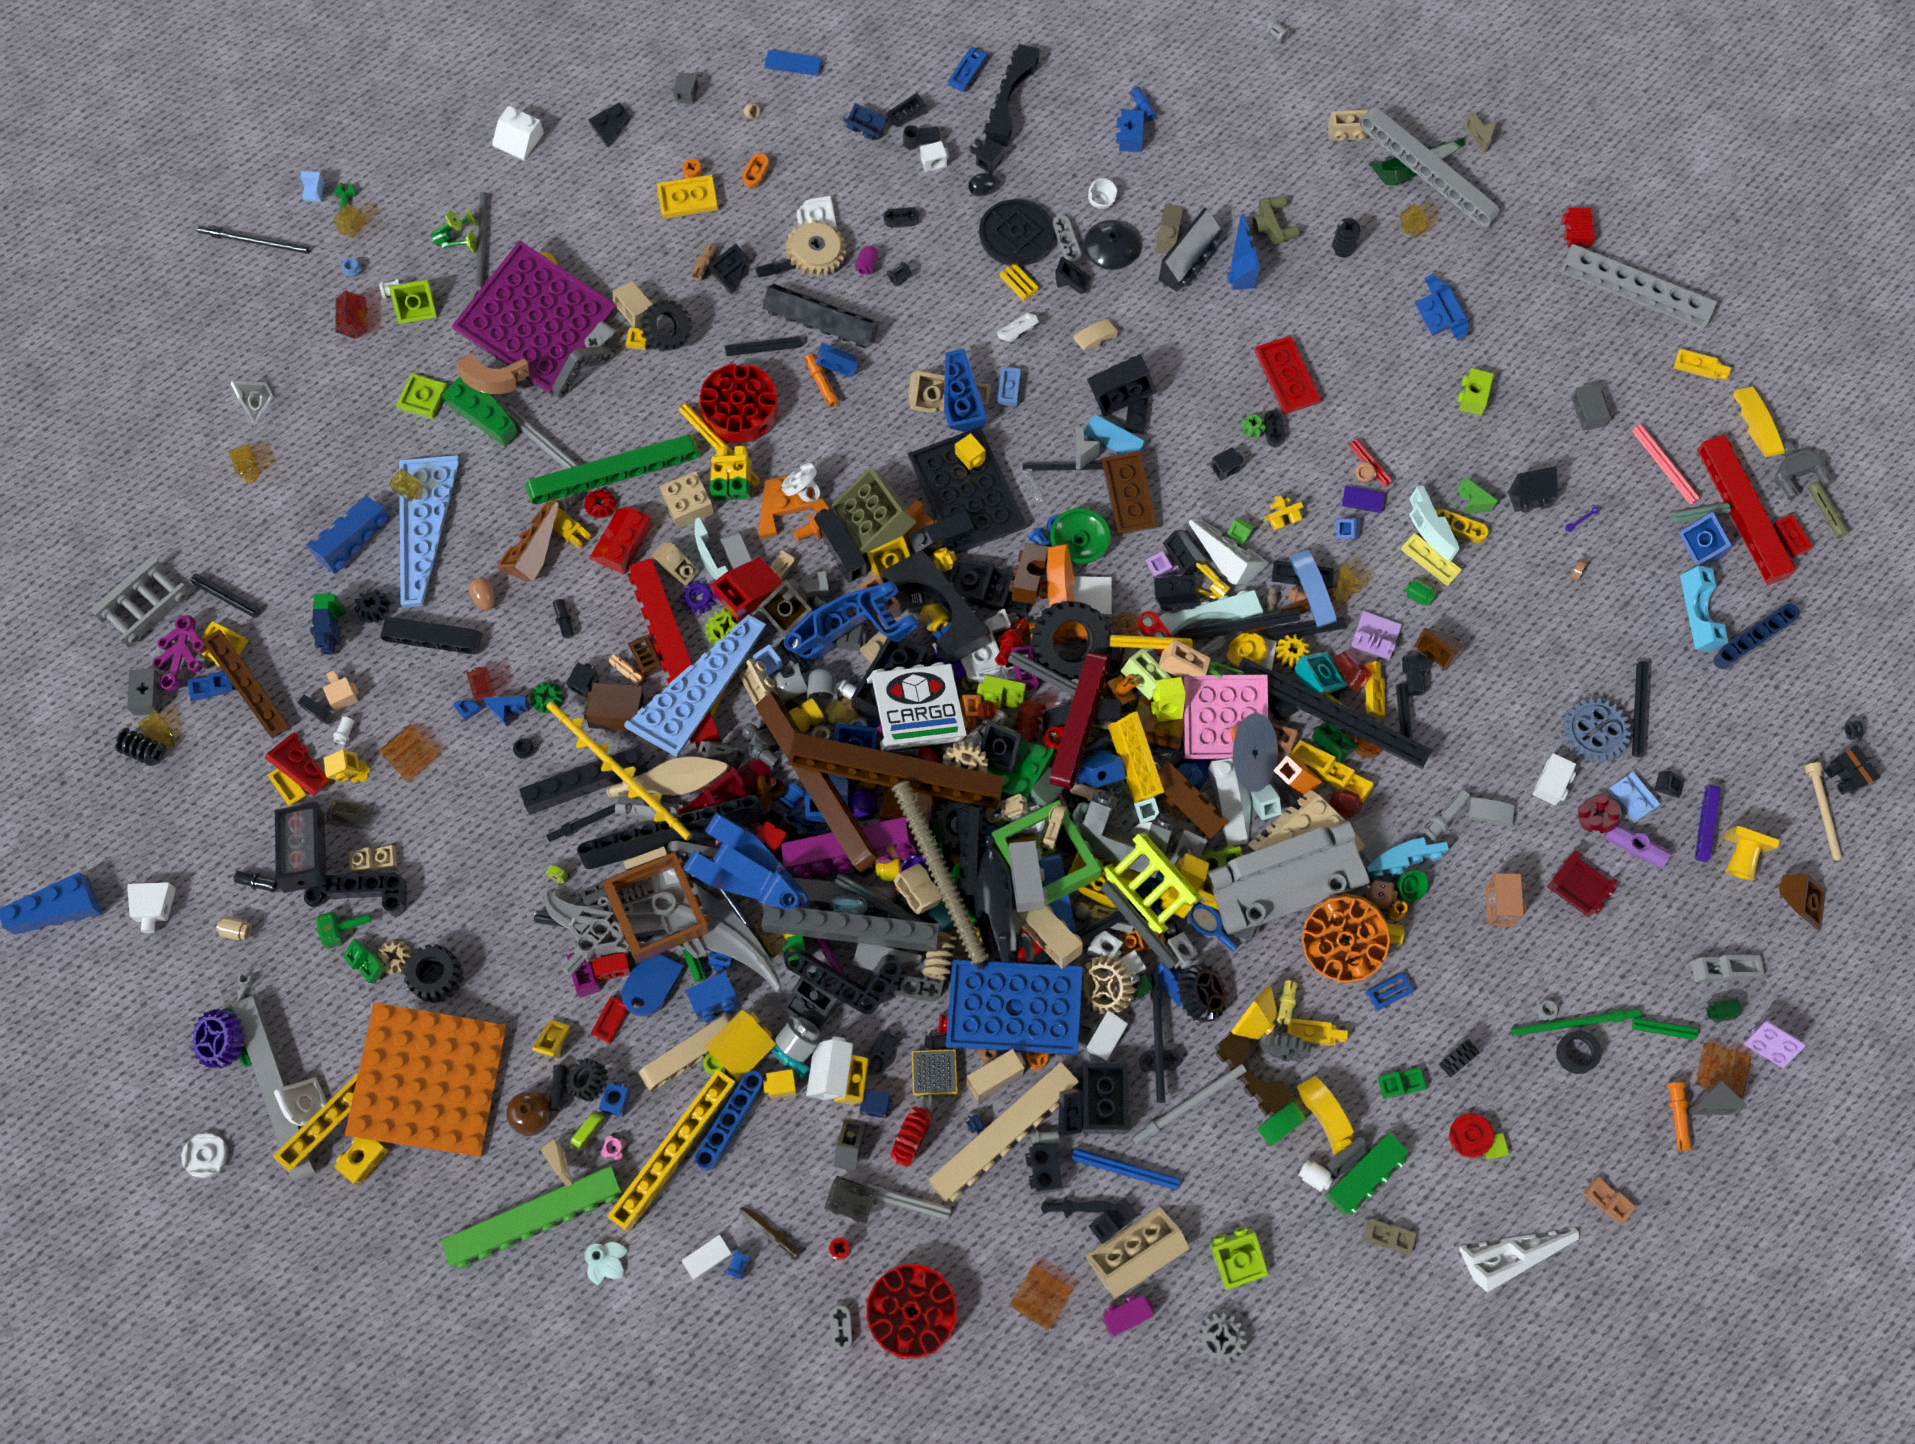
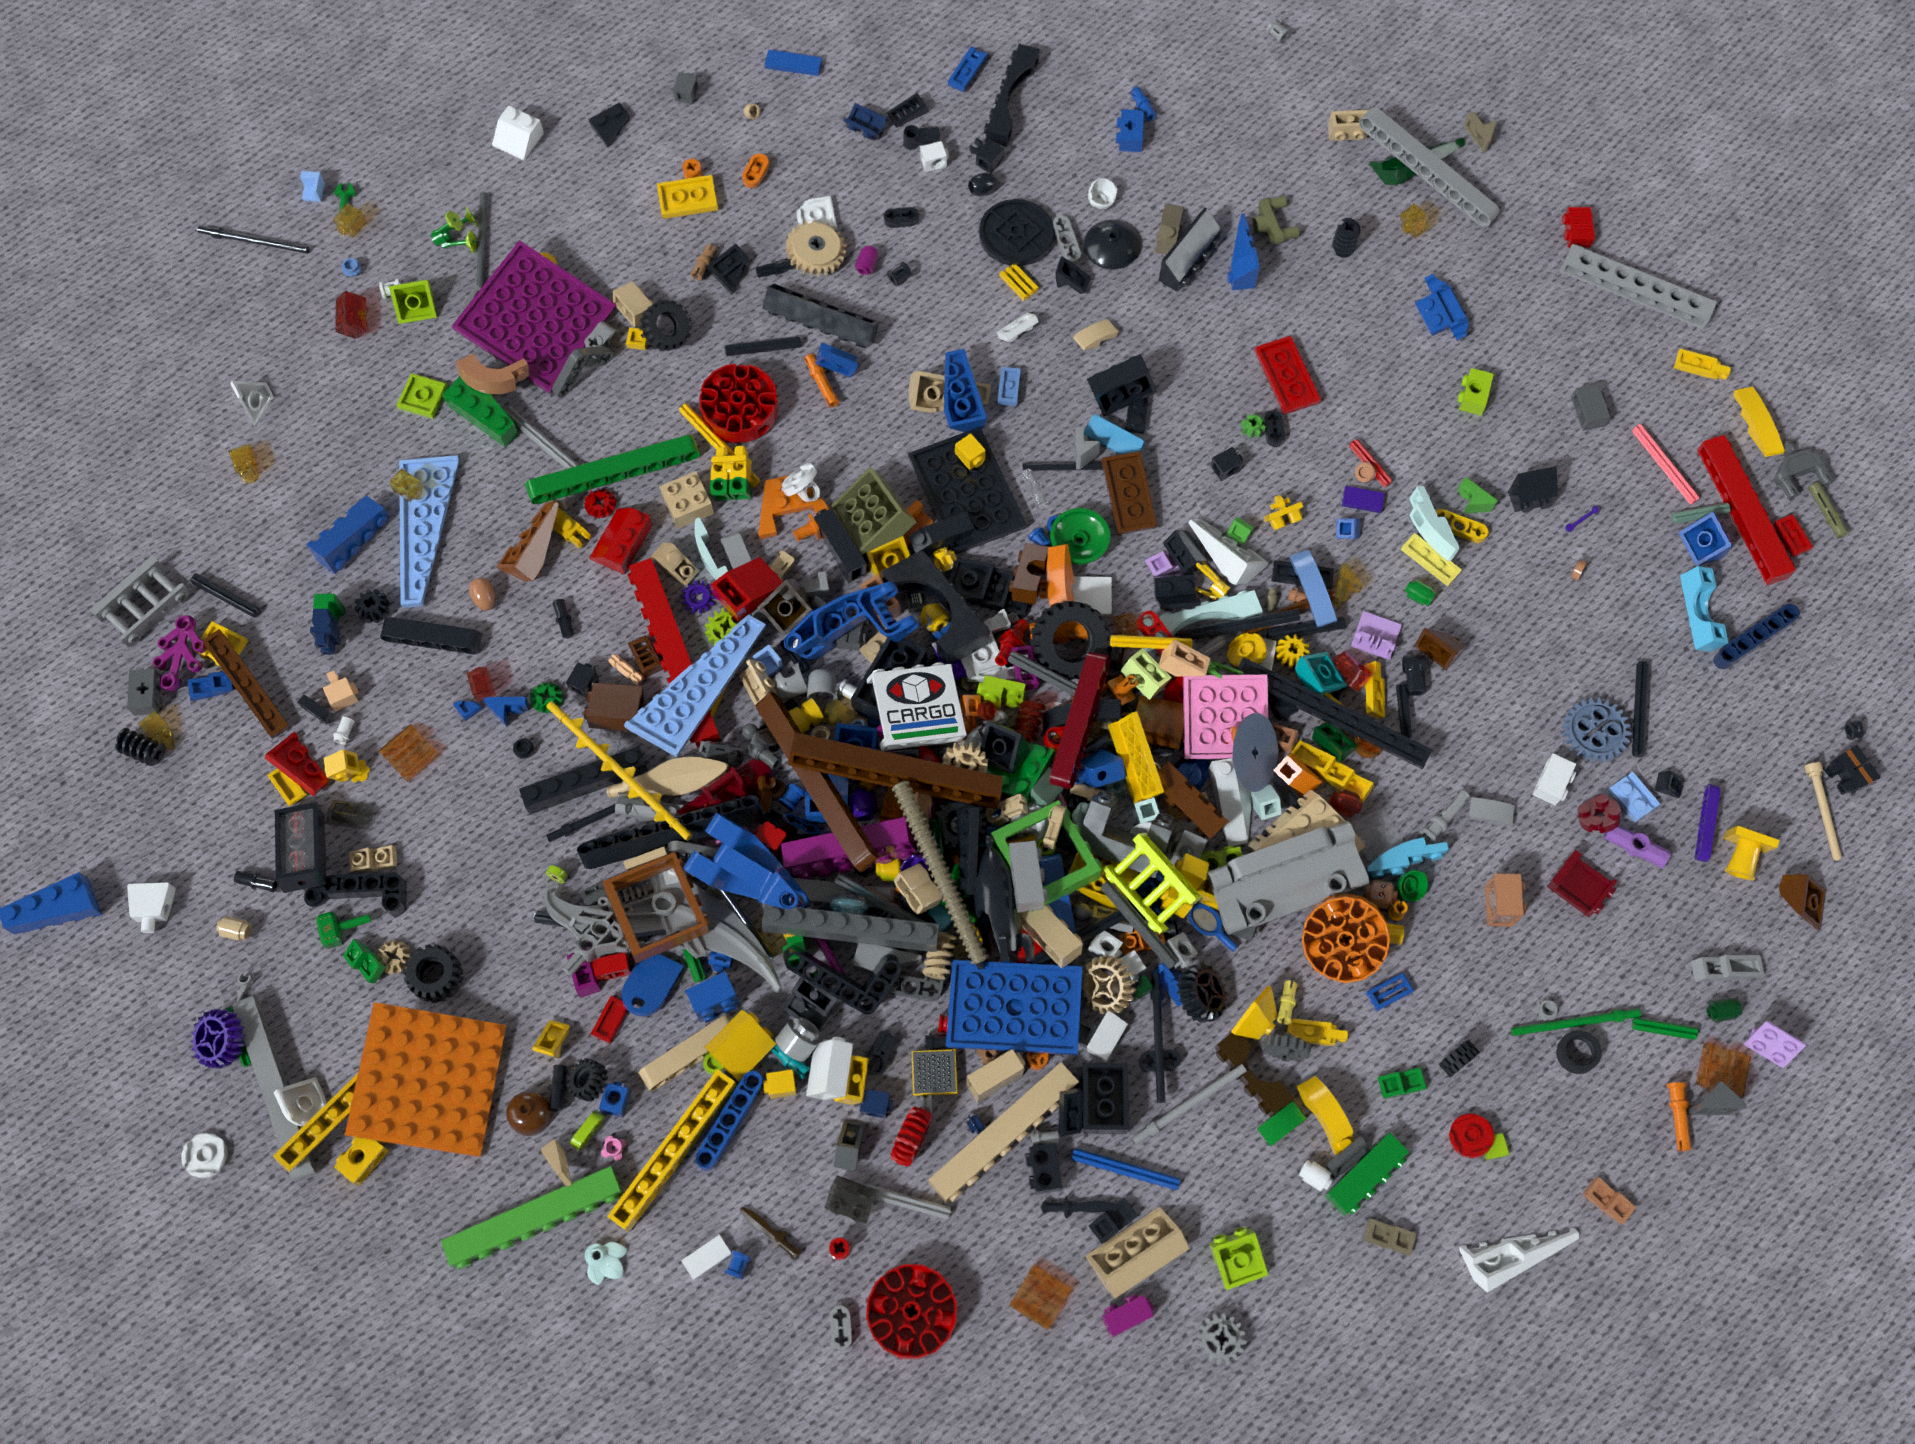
(1168, 699): neon yellow brick -> none

